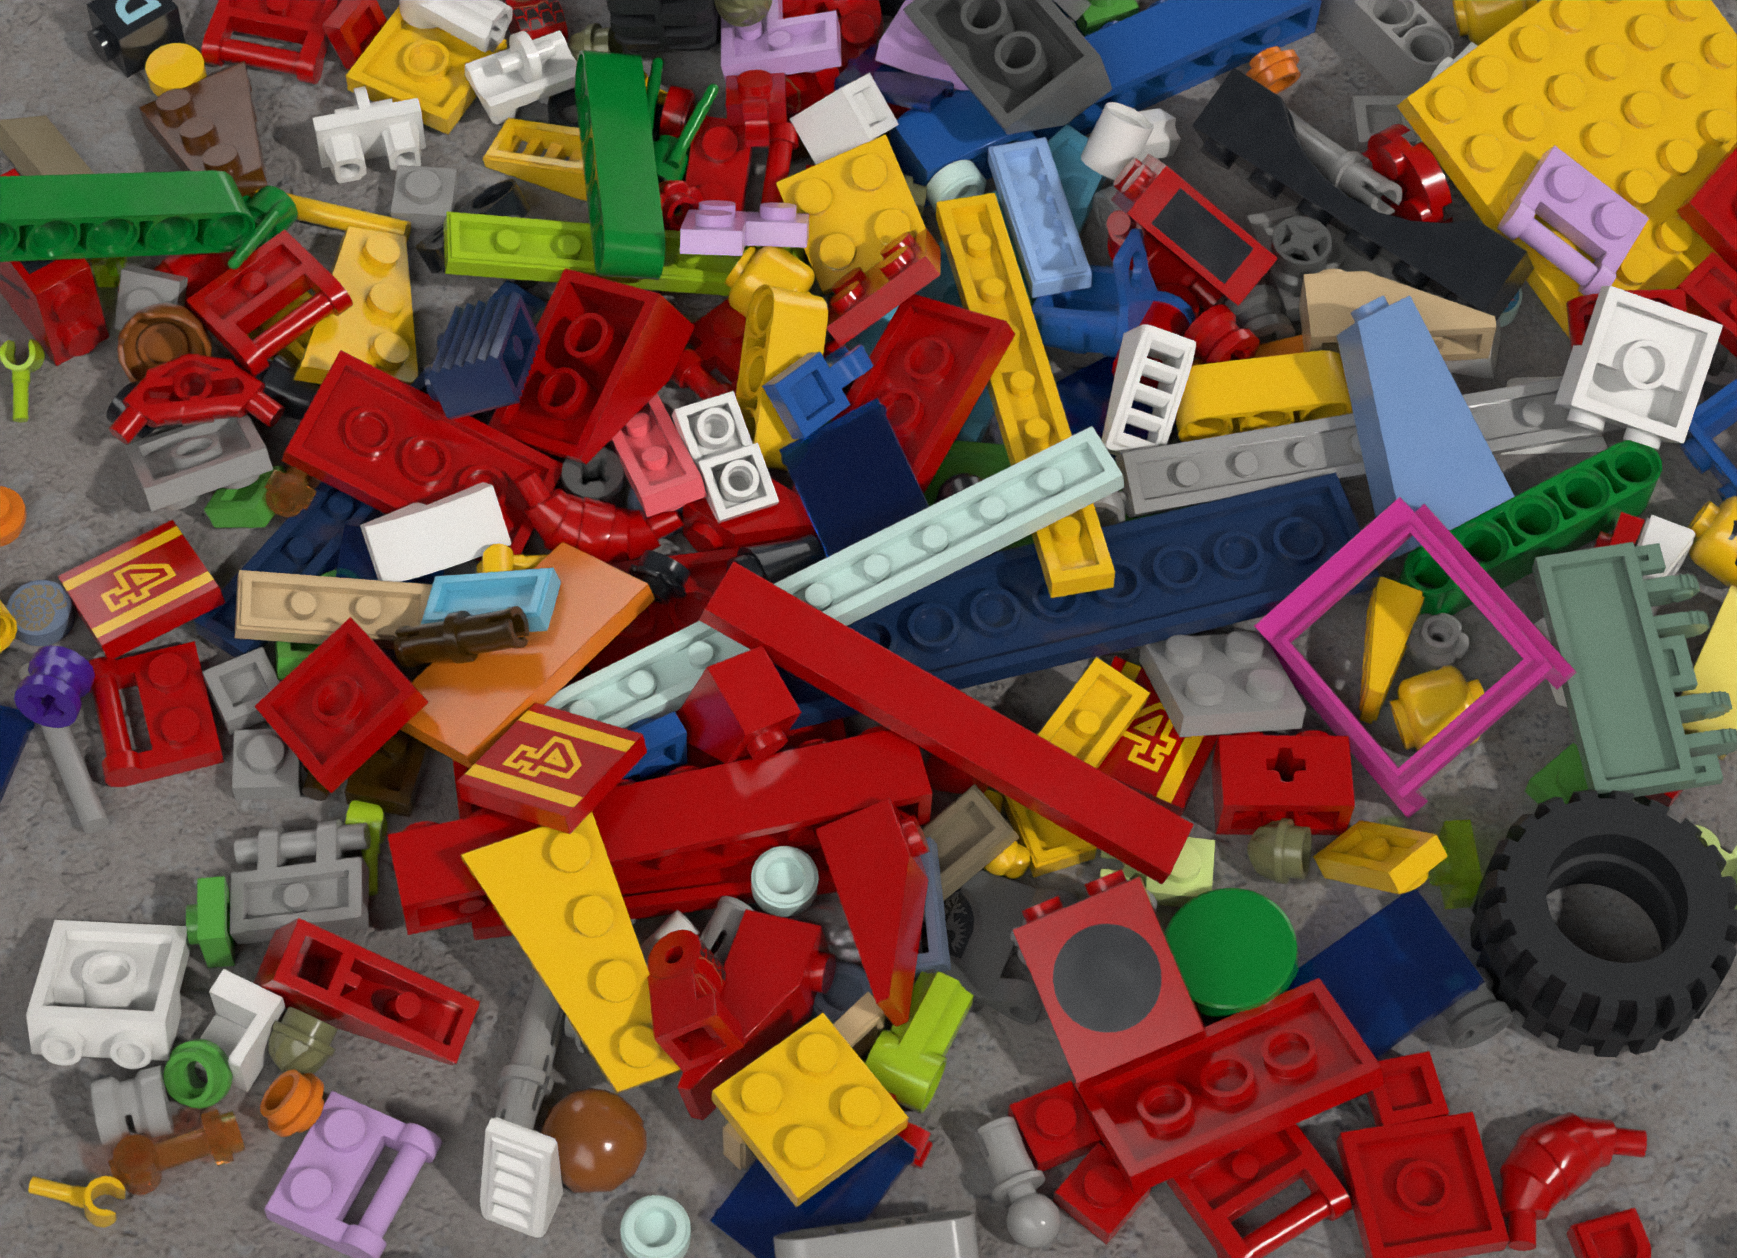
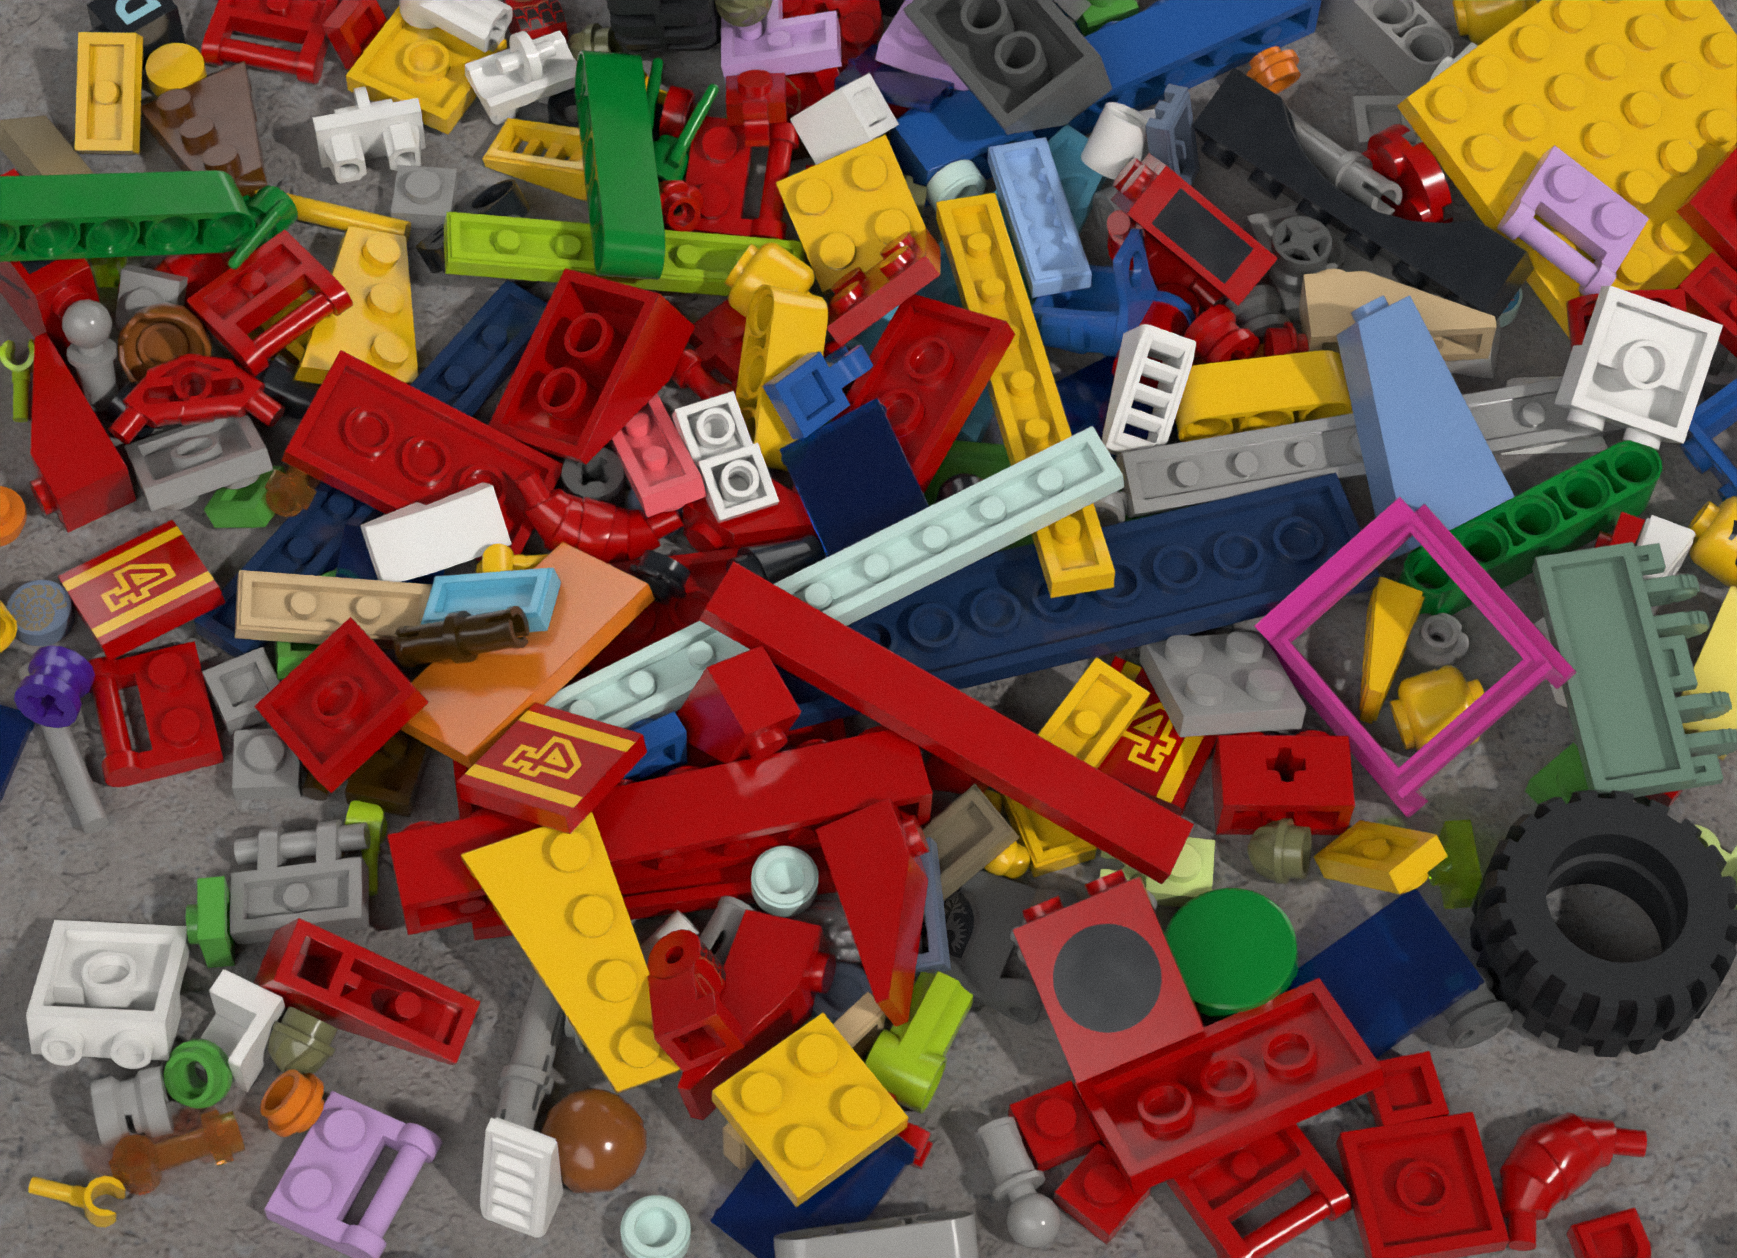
(71, 452): none -> red slope
(91, 351): none -> light grey pin
(108, 93): none -> yellow plate
(483, 357): dark blue brick -> none
(723, 231): lavender plate -> none
(1172, 134): none -> sand blue tile
(1284, 341): none -> red plate

